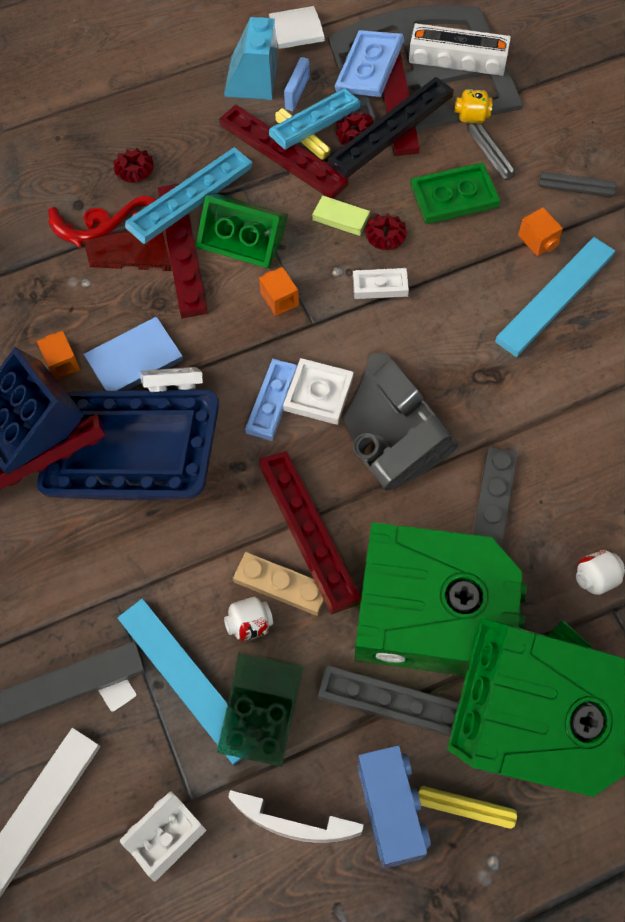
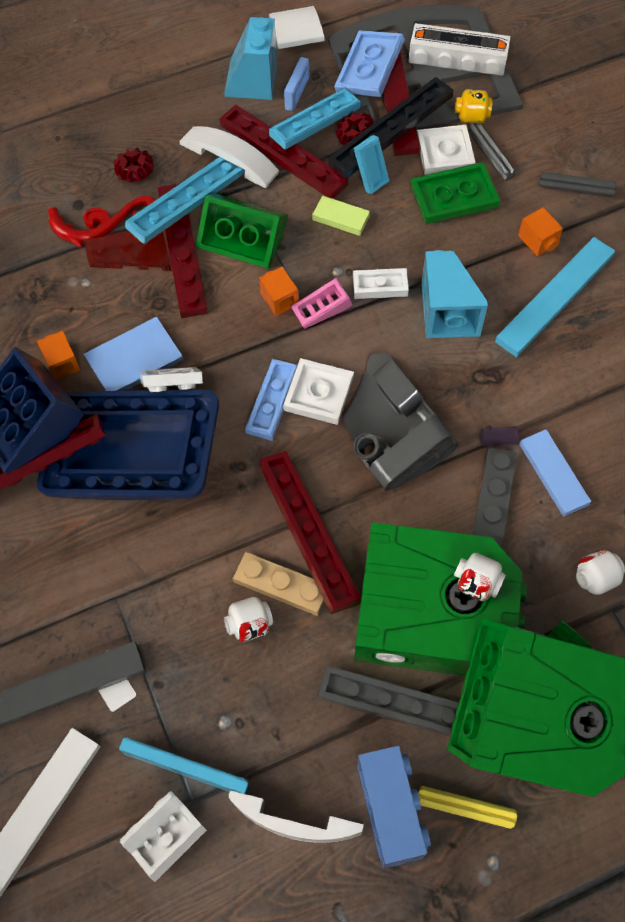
(177, 669): medium azure tile -> none
(184, 766): none -> medium azure tile
(233, 149): none -> white slope
(260, 708): clear green slope -> none
(312, 142): light yellow axle -> none
(324, 292): none -> bright pink slope
(371, 164): none -> medium azure tile
(395, 237): dark red gear -> none
(445, 148): none -> white plate
(450, 298): none -> medium azure slope
(479, 576): none -> white head
(499, 436): none -> clear purple pin
(555, 473): none -> light blue tile

